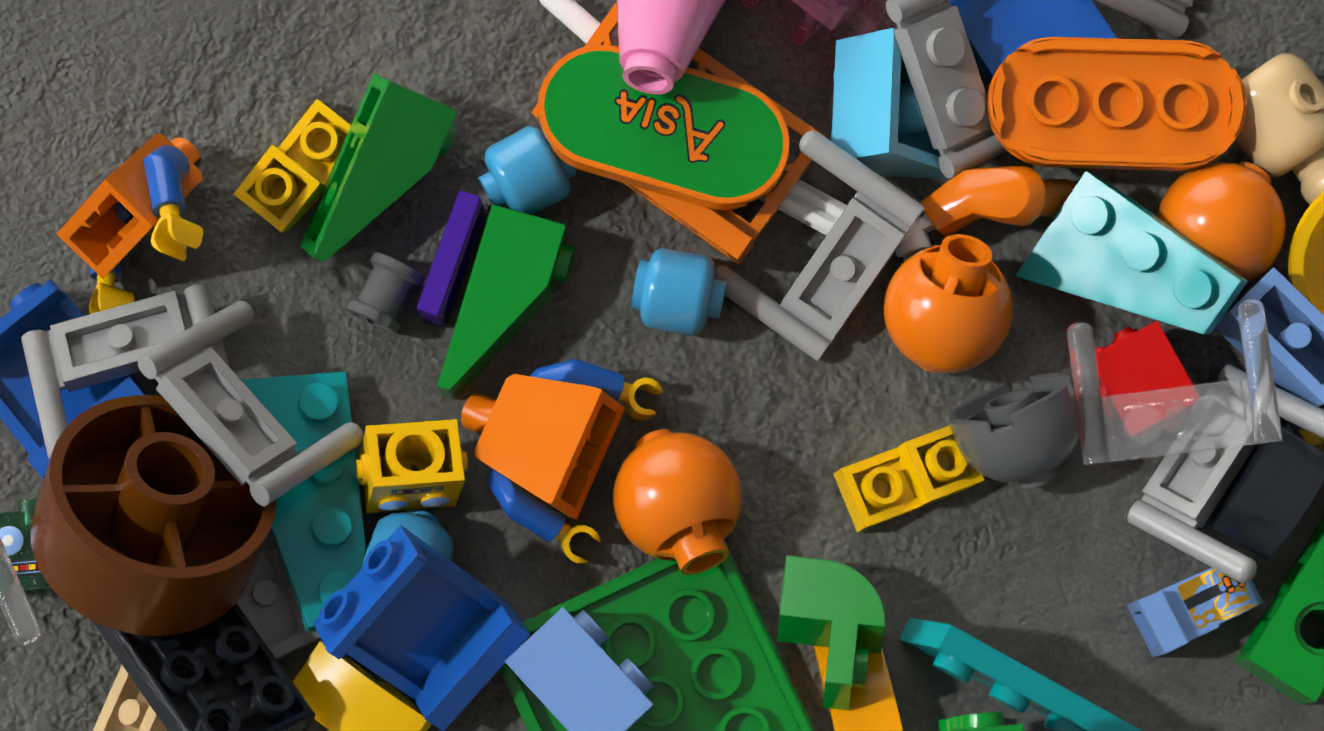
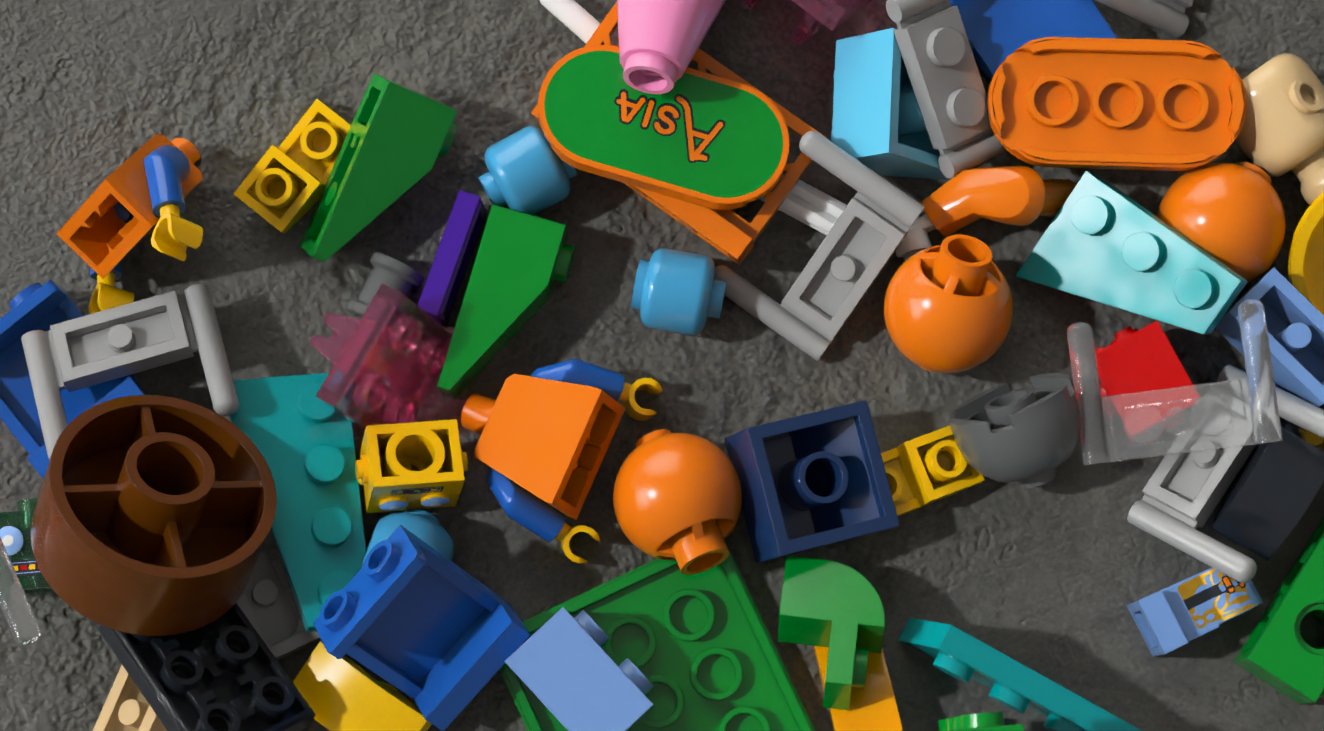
(230, 415): light grey plate -> none
(382, 360): none -> clear pink plate
(811, 481): none -> dark blue slope

